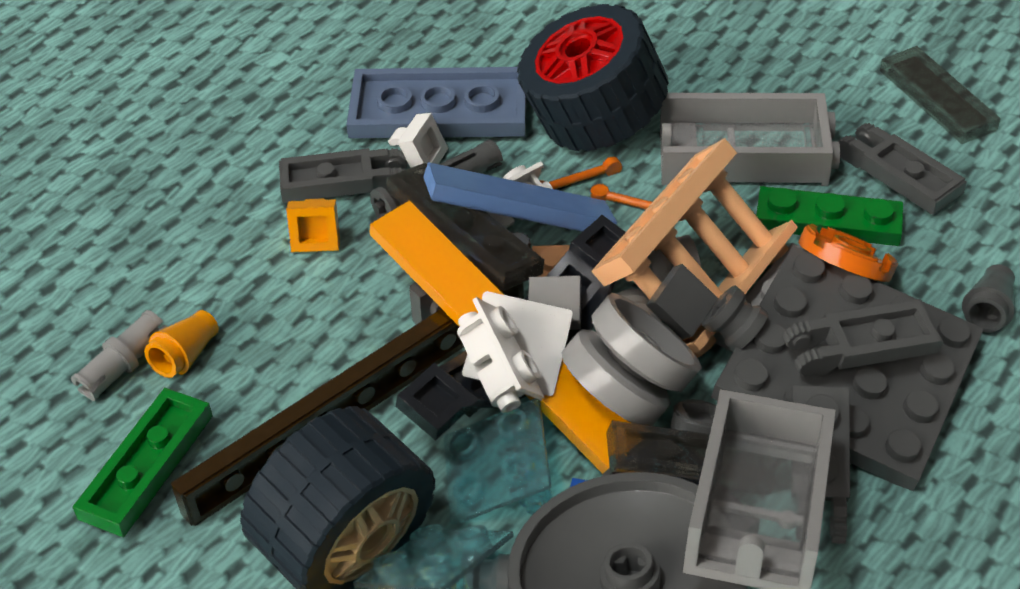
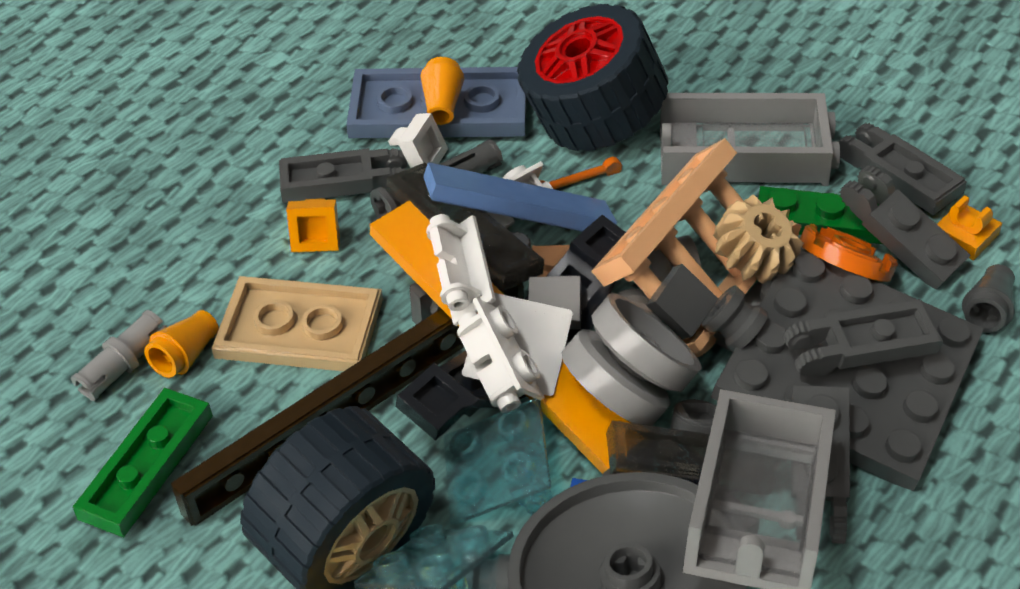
(298, 323): none -> tan tile
(441, 87): none -> light orange cone
(461, 264): none -> white hinge
(602, 192): orange hinge -> none
(757, 239): none -> tan gear
(903, 227): none -> dark grey hinge
(940, 95): clear smoke tile -> none
(970, 227): none -> light orange tile

